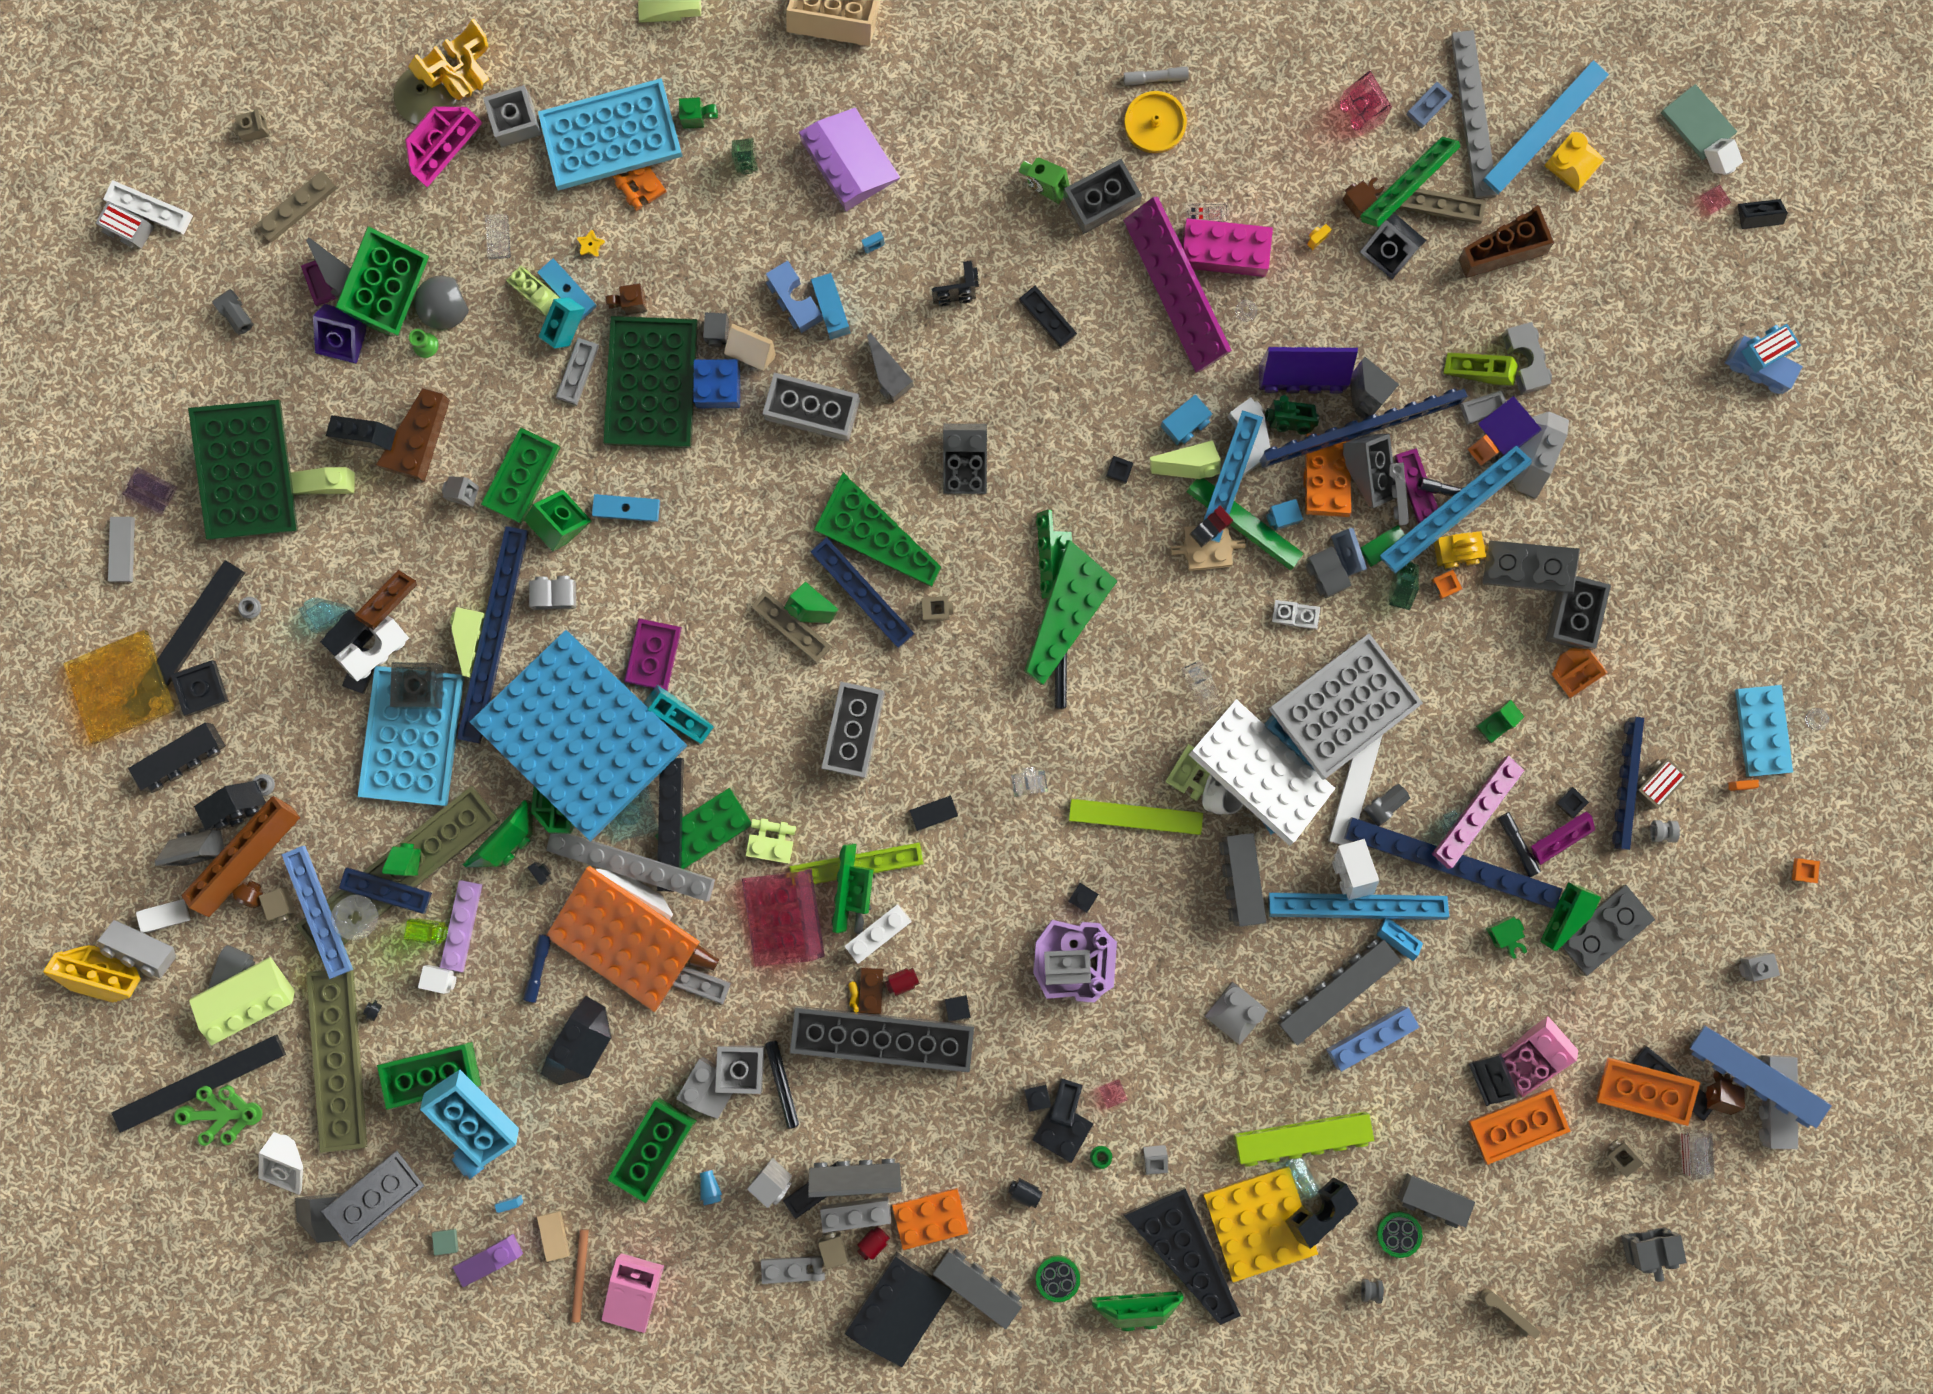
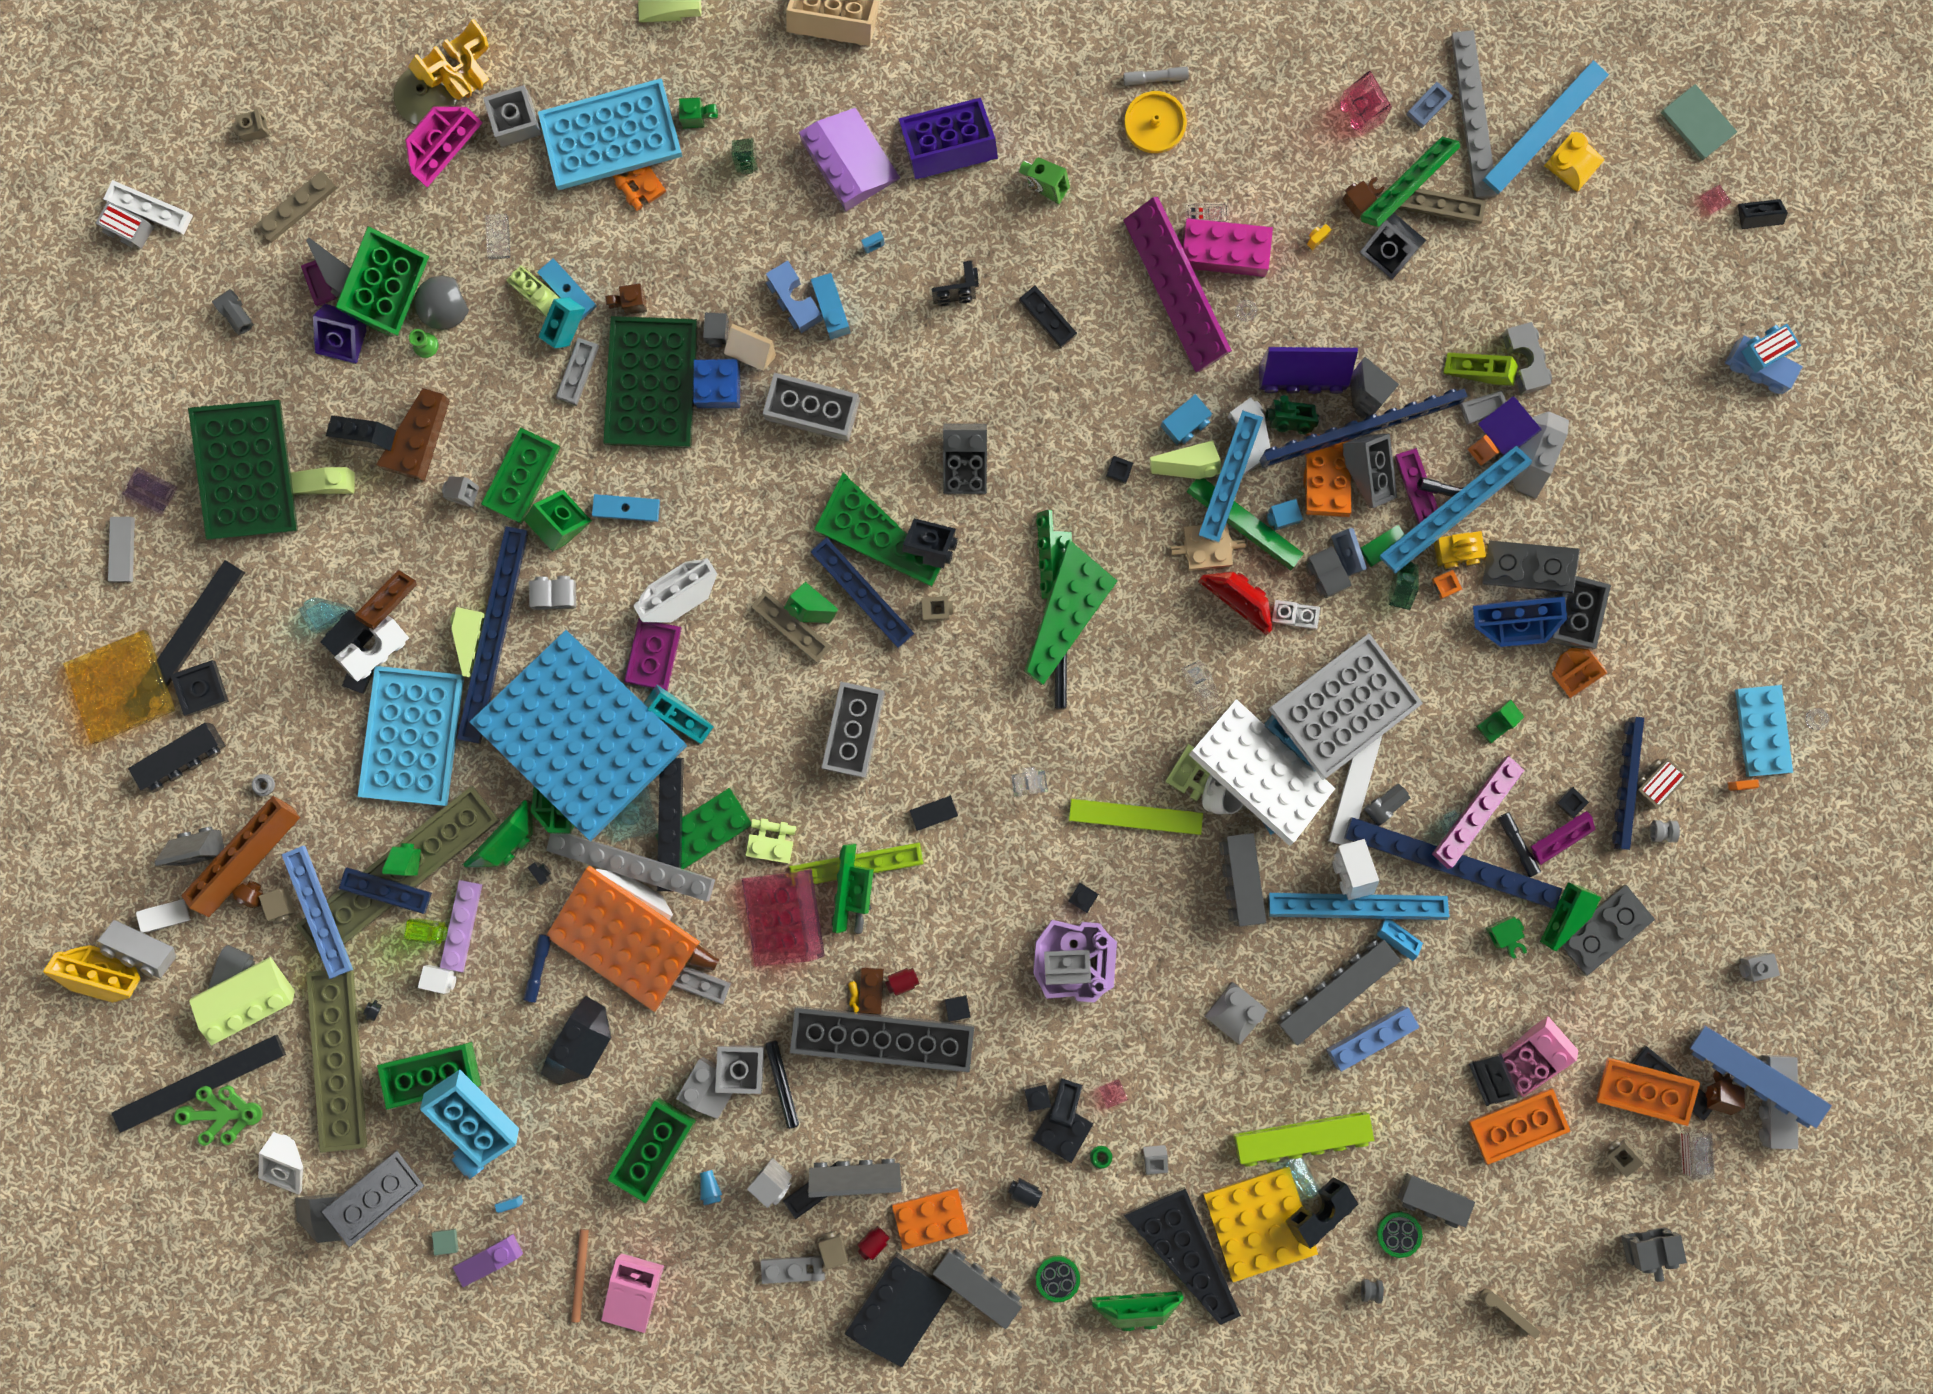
(230, 805): black brick -> none
(244, 603): light grey plate -> none
(346, 907): clear plate -> none
(416, 685): clear smoke brick -> none
(553, 1236): tan tile -> none
(593, 249): yellow plate -> none
(677, 592): none -> white wedge
(855, 1214): light grey brick -> none
(878, 933): white arch -> none
(891, 377): flat silver slope -> none
(931, 542): none -> black plate
(948, 138): none -> dark purple slope
(1102, 196): dark grey brick -> none
(1211, 526): leg -> none
(1241, 597): none -> red wedge
(1399, 492): light grey hinge -> none
(1510, 244): reddish brown wedge -> none
(1520, 620): none -> blue wedge
(1723, 156): white brick -> none
(1805, 870): orange plate -> none

